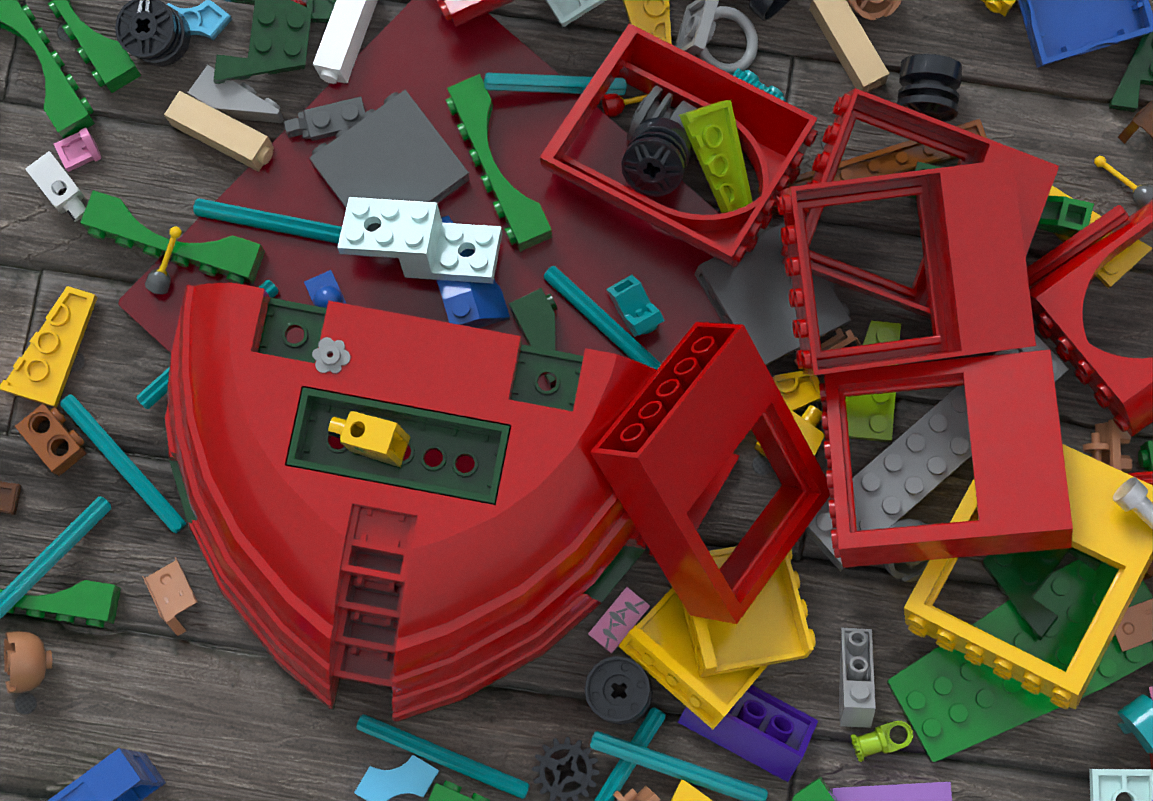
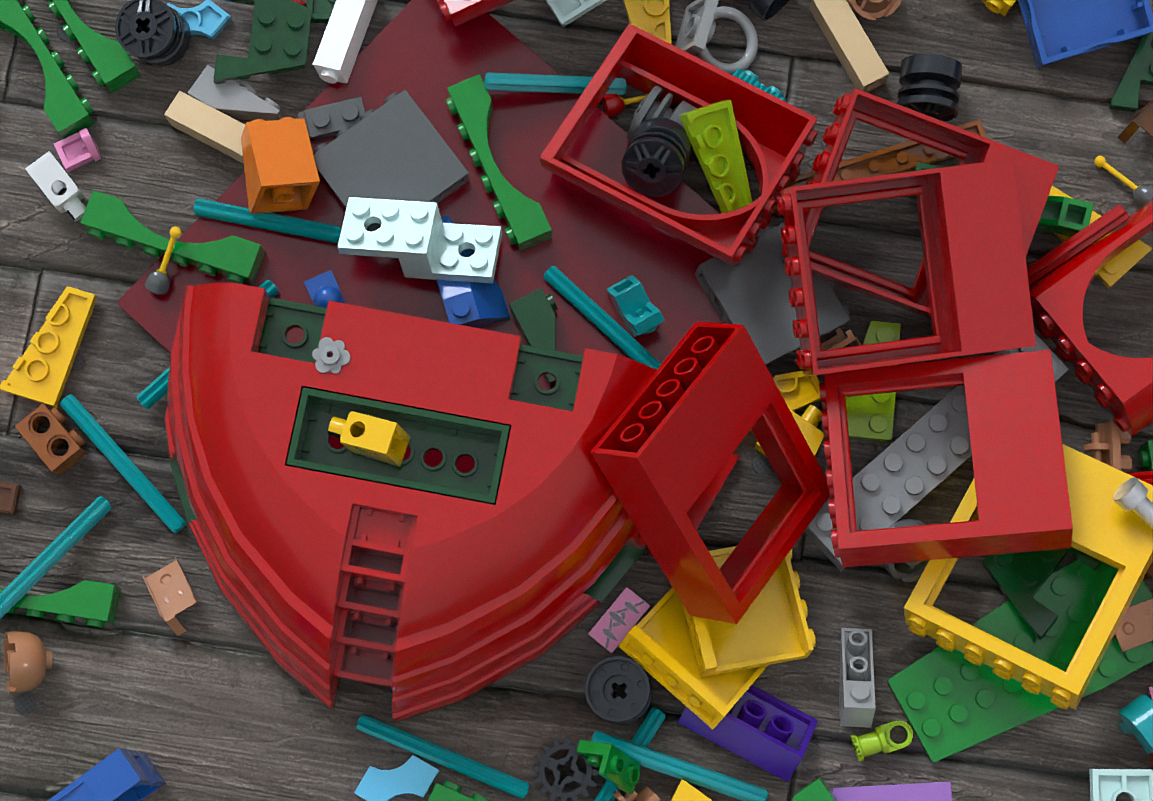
(278, 165): none -> orange slope
(613, 764): none -> green bracket

